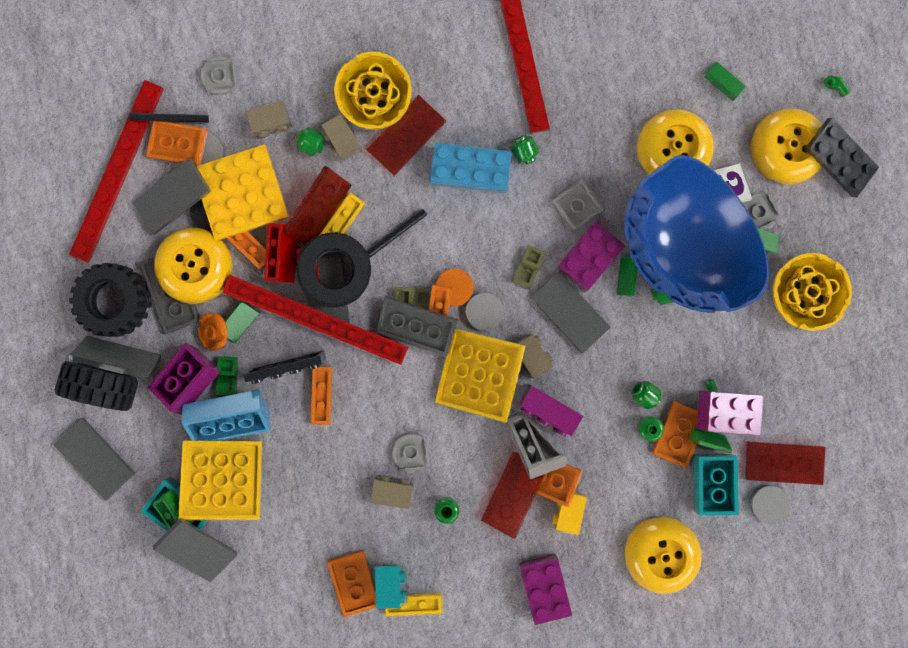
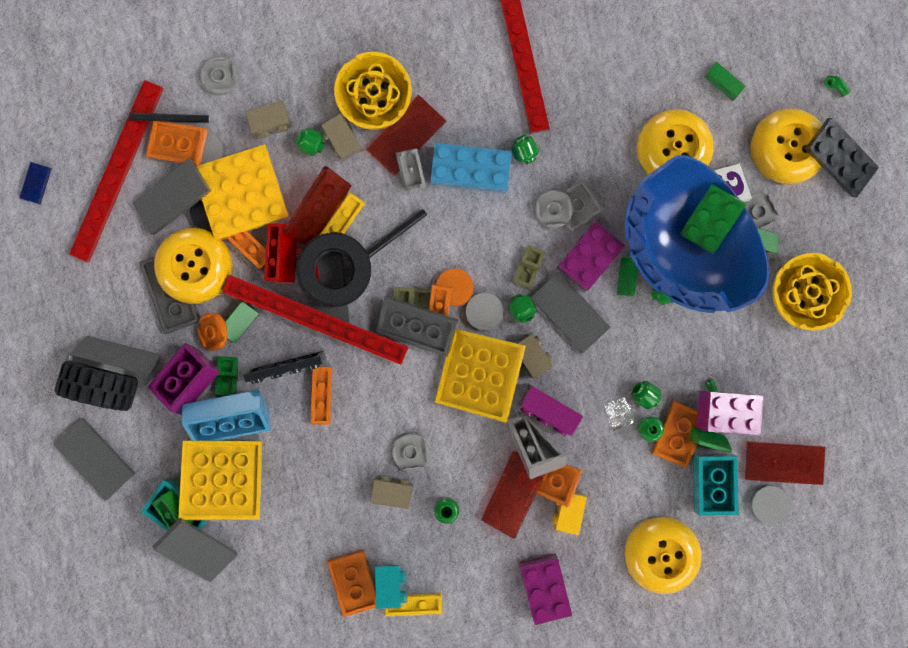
(35, 183): none -> clear blue plate
(85, 300): black tyre -> none
(410, 169): none -> light grey hinge
(522, 308): none -> green head
(554, 208): none -> light grey tile
(619, 413): none -> clear brick
(713, 218): none -> green plate

